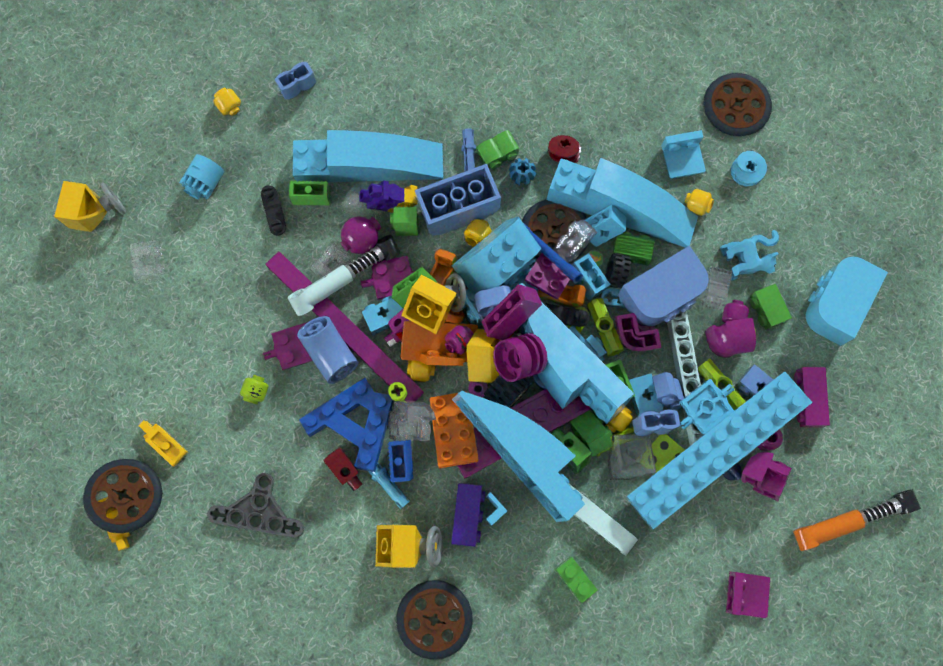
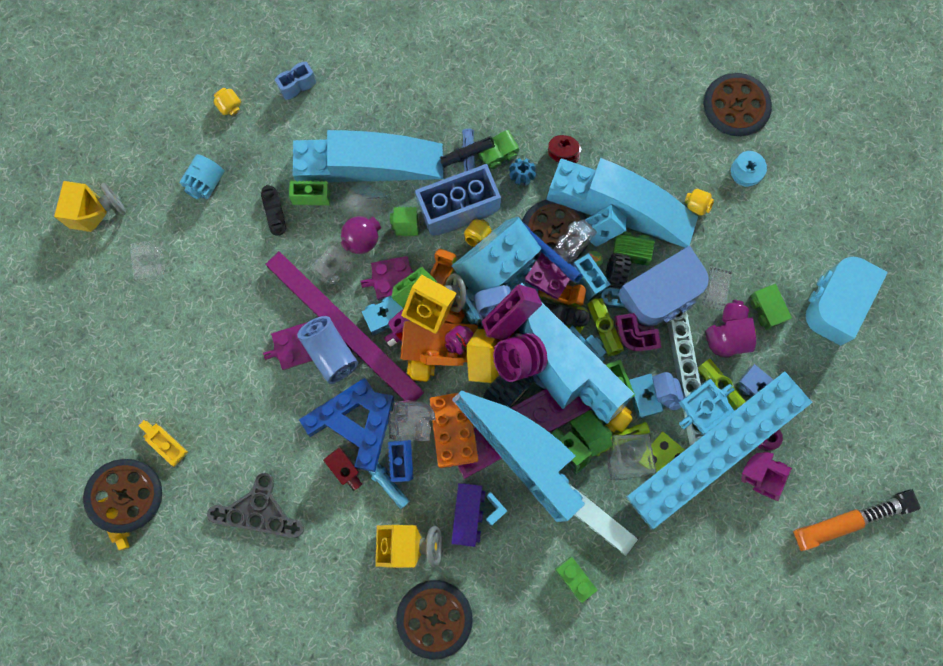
(254, 389): lime head -> none
(305, 299): piece -> none
(387, 196): dark purple hips -> none
(391, 390): lime bush -> none
(459, 155): none -> black pin
(484, 385): magenta brick -> none
(656, 423): medium blue brick -> none
(683, 154): medium azure bracket -> none
(733, 473): dark blue plate -> none
(748, 256): medium azure animal -> none
(748, 595): magenta bracket -> none
(814, 384): magenta brick -> none

